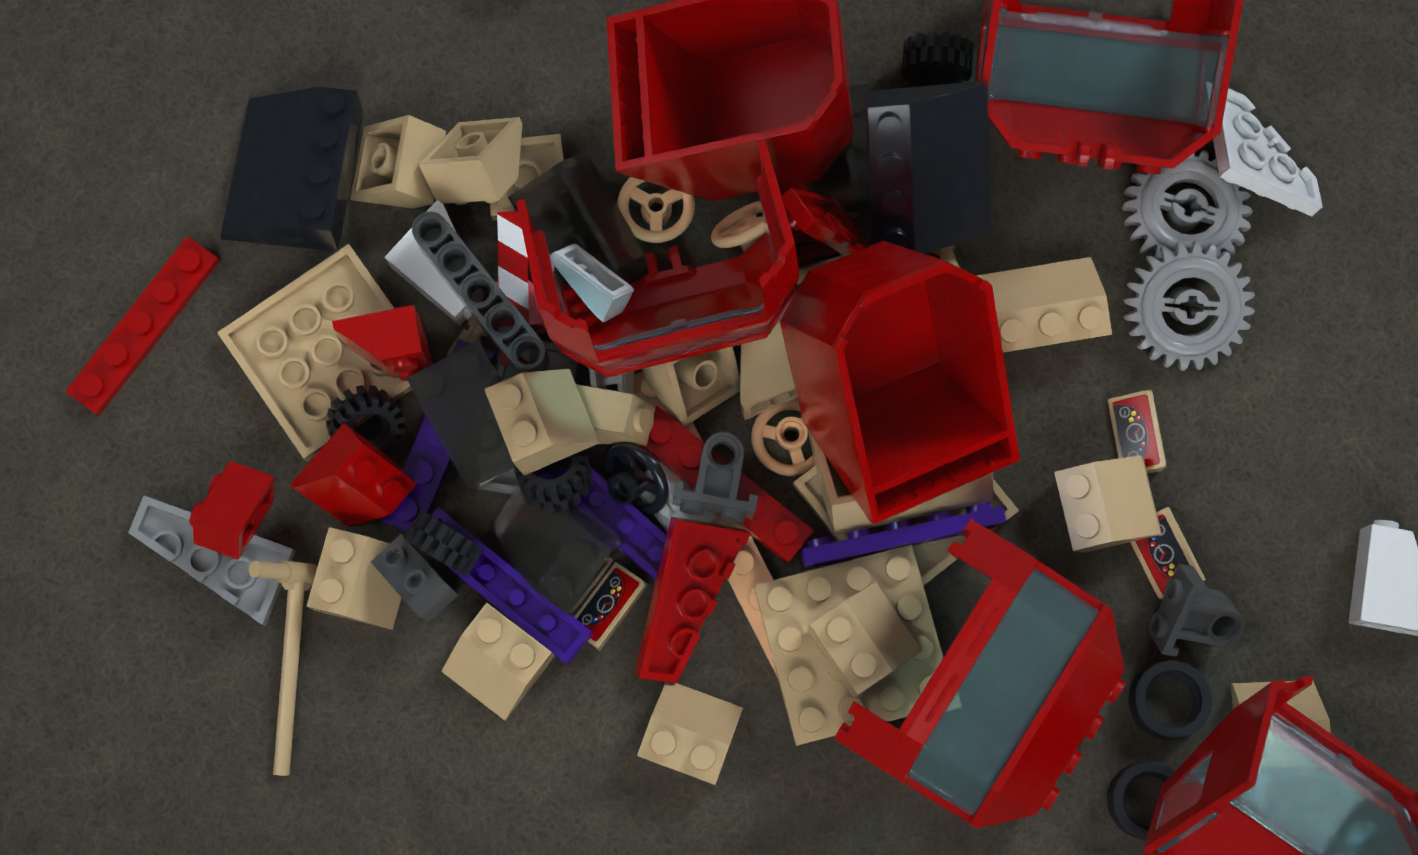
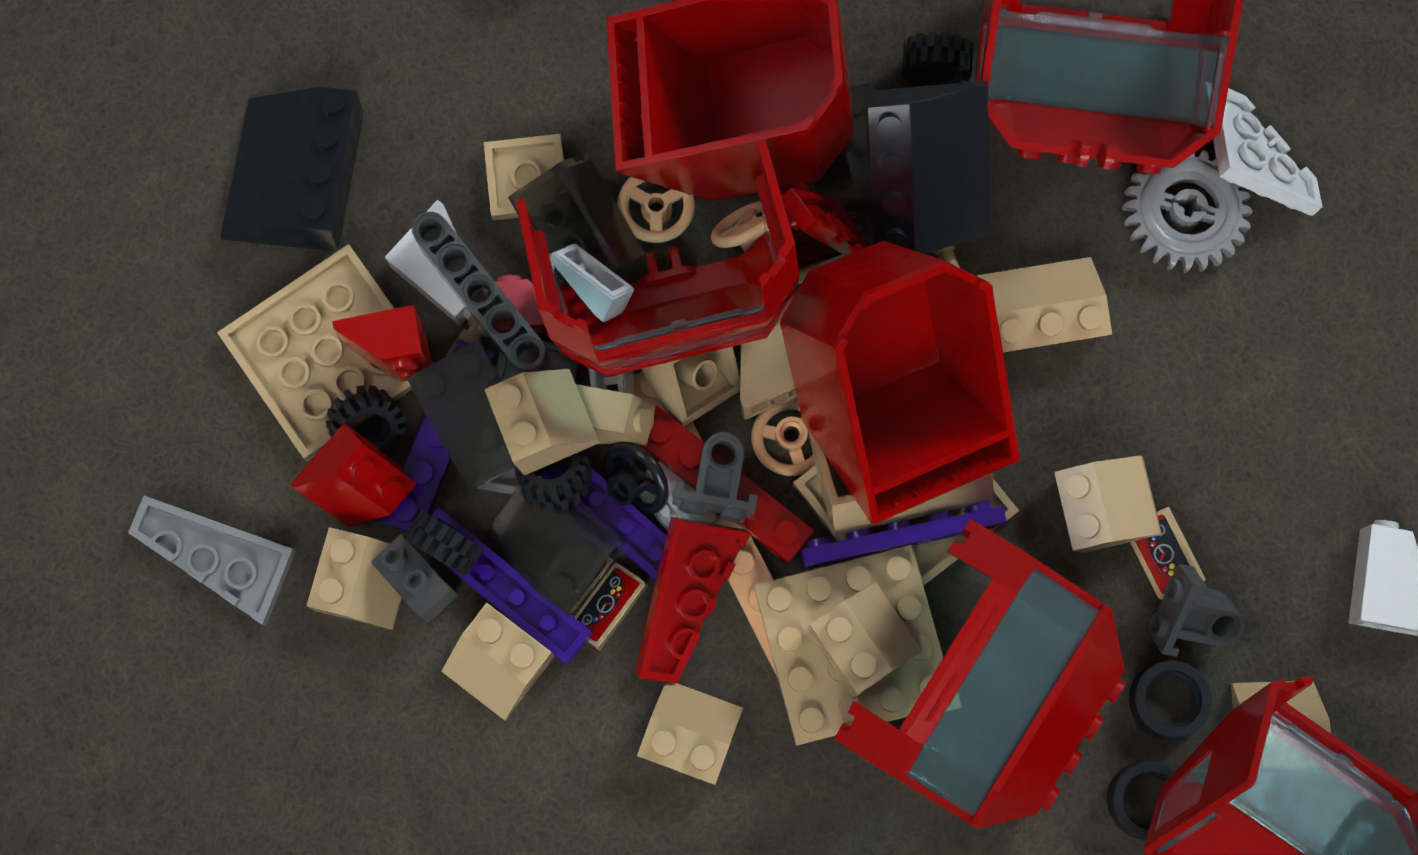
(142, 326): red plate -> none
(232, 509): red brick -> none
(295, 578): tan bar -> none
(390, 162): tan slope -> none
(475, 161): tan slope -> none
(513, 271): sticker -> none
(1137, 429): slope -> none
(1150, 304): light grey gear -> none

